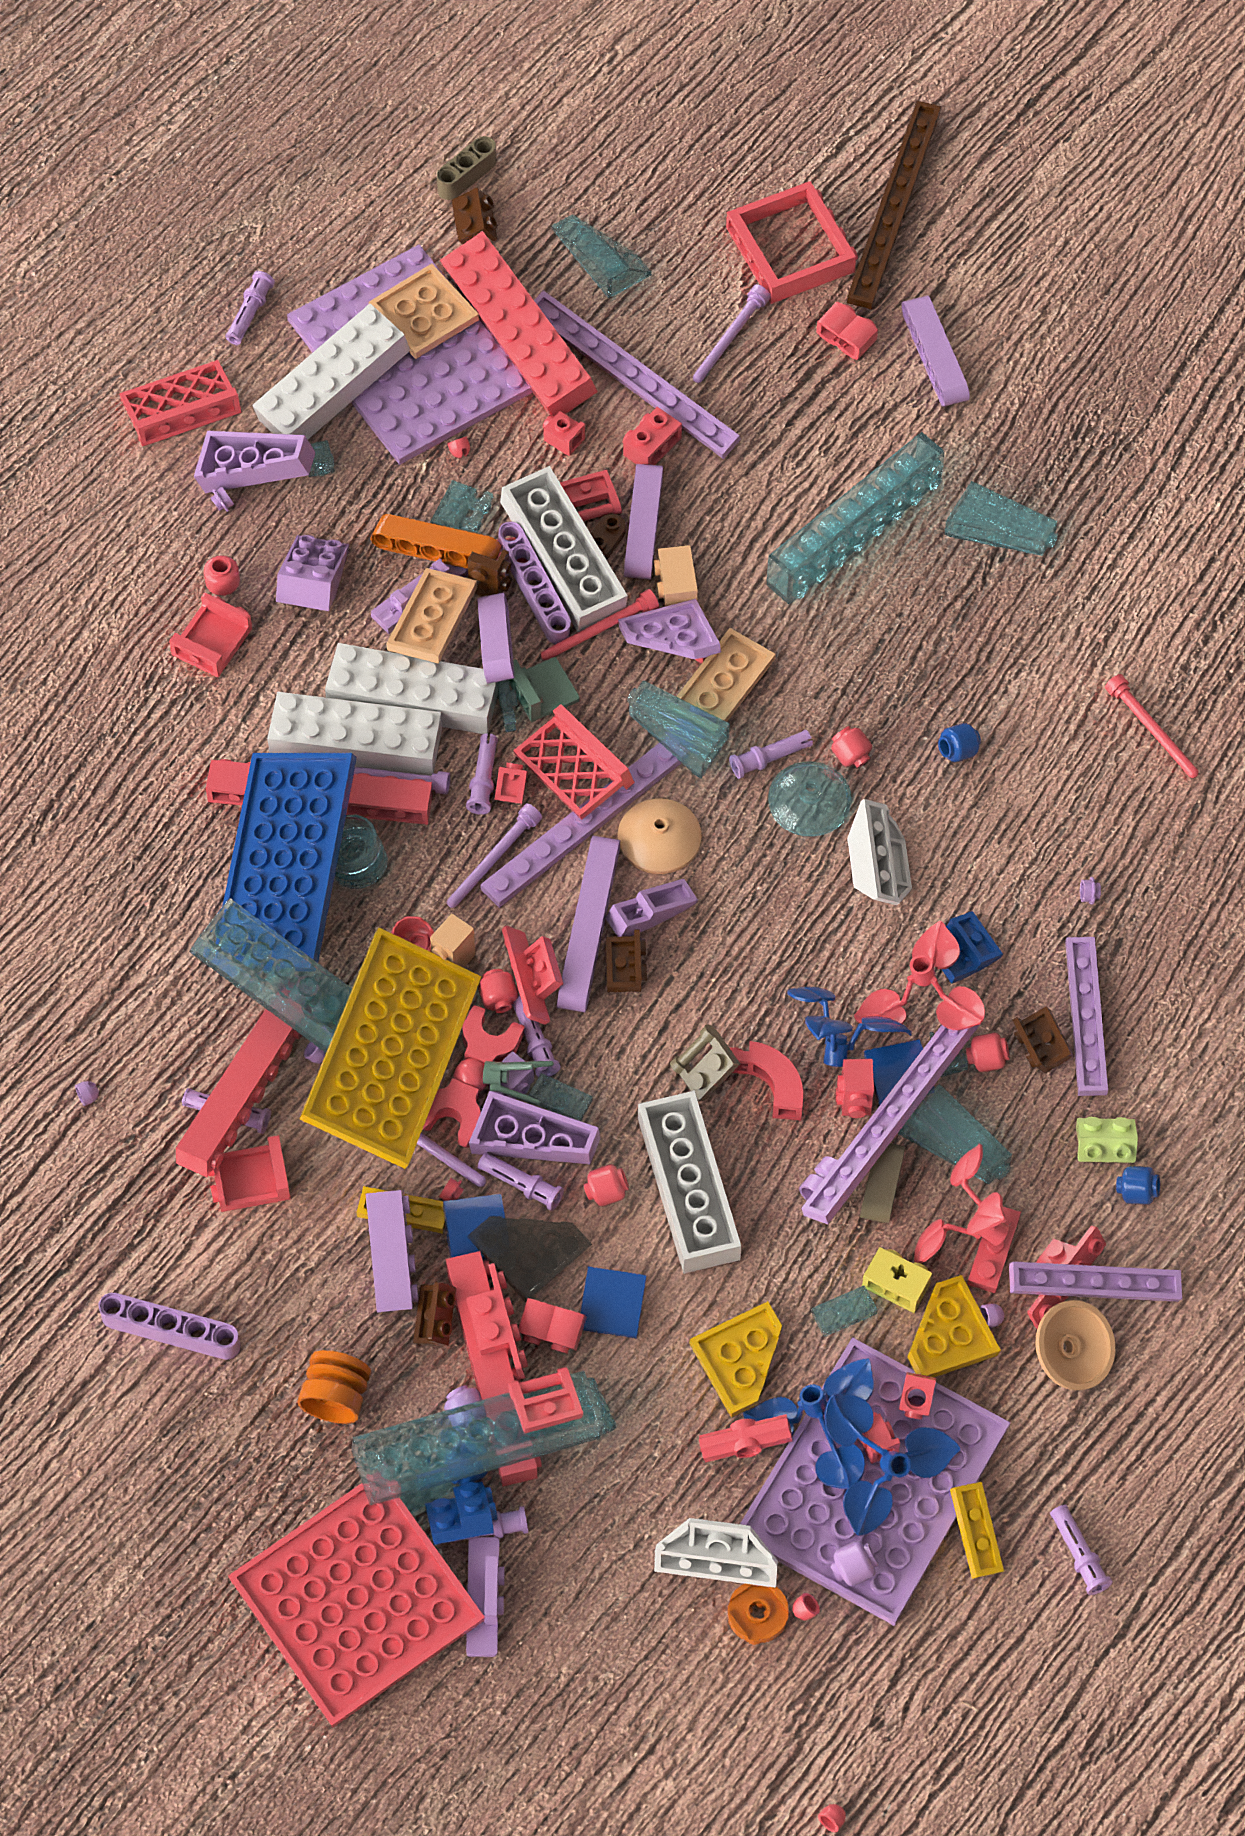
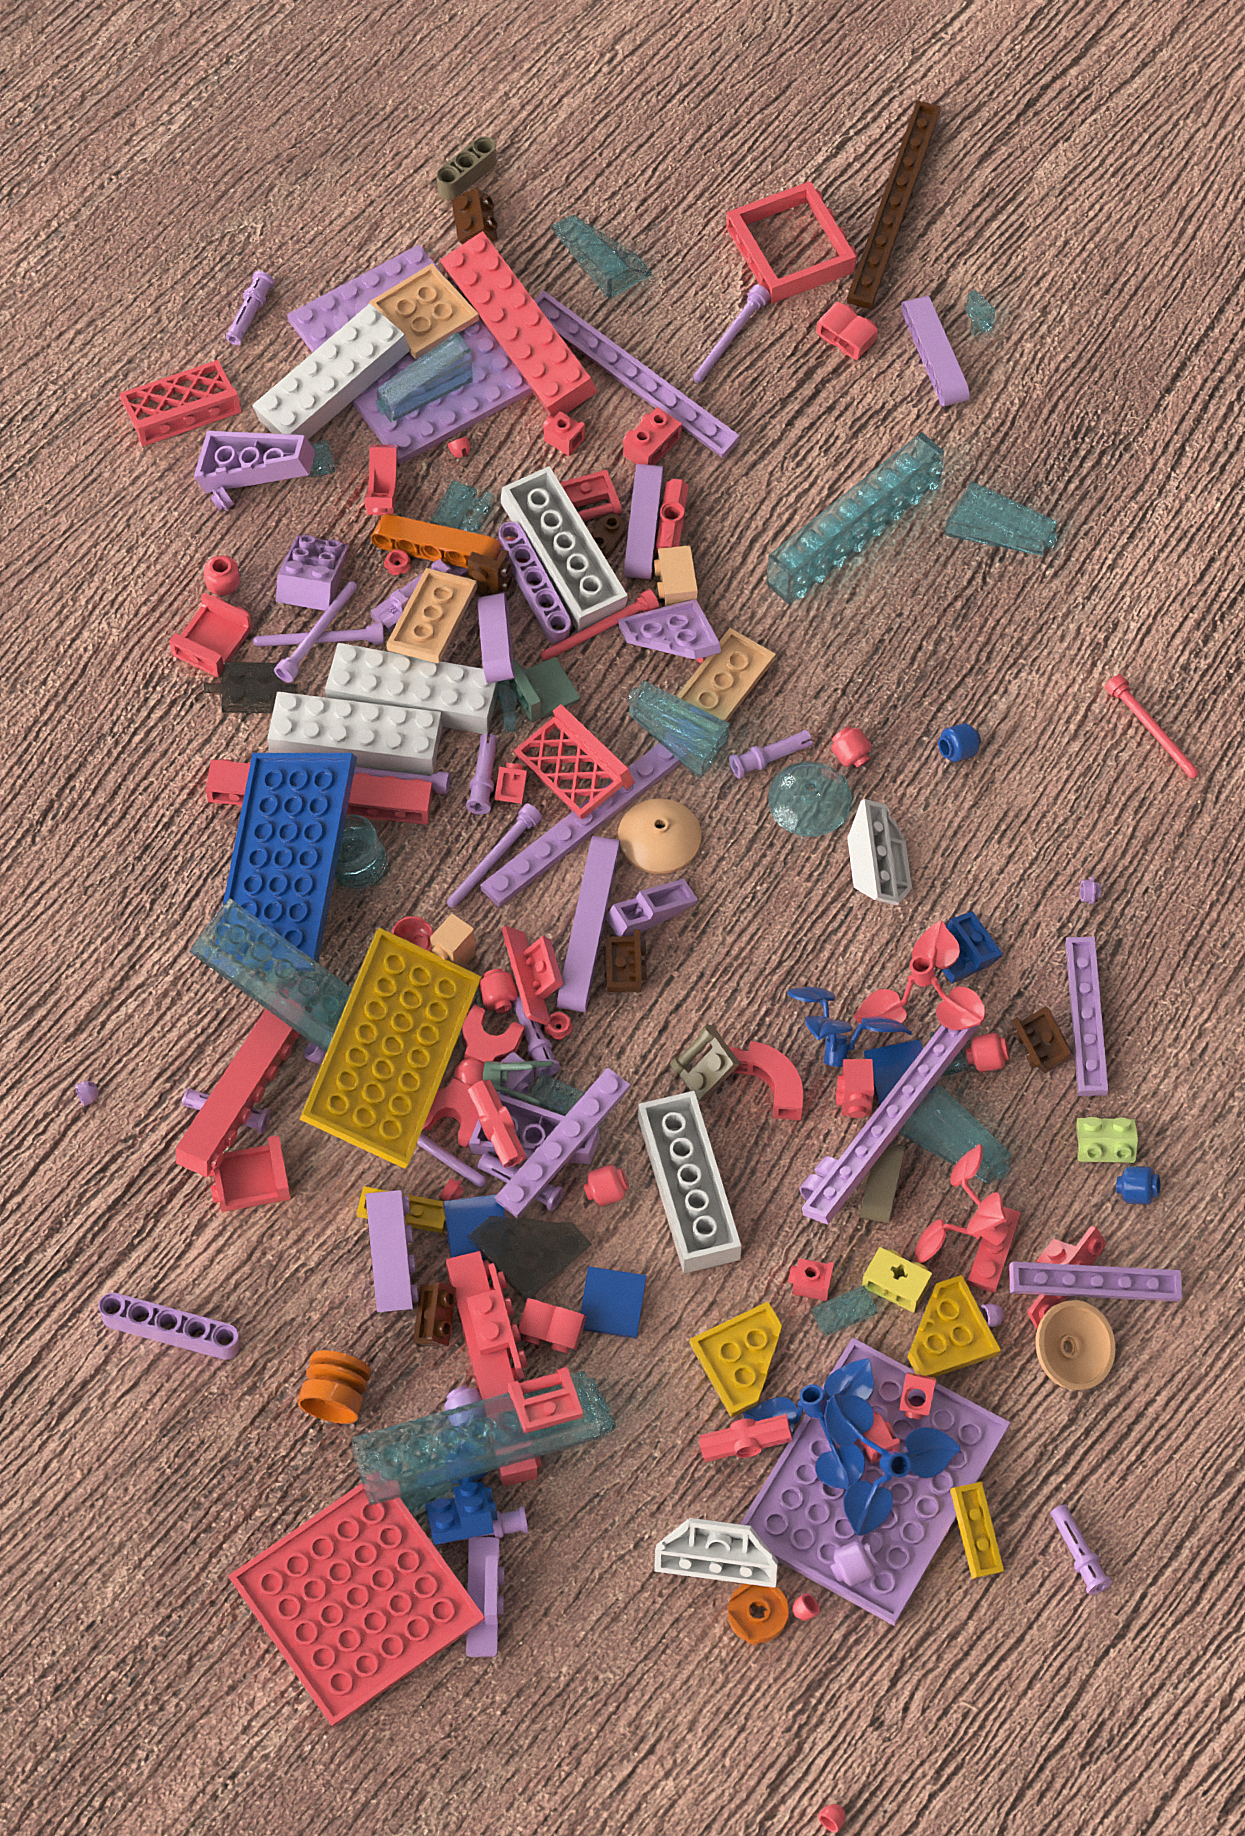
(249, 687): none -> clear smoke plate
(288, 668): none -> lavender piece
(372, 634): none -> lavender piece
(382, 479): none -> coral arch
(394, 557): none -> coral plate
(427, 379): none -> clear light blue slope
(497, 1123): none -> coral piece
(562, 1019): none -> coral plate
(562, 1143): none -> lavender plate
(673, 507): none -> coral piece
(814, 1287): none -> coral brick
(980, 312): none -> clear light blue bracket

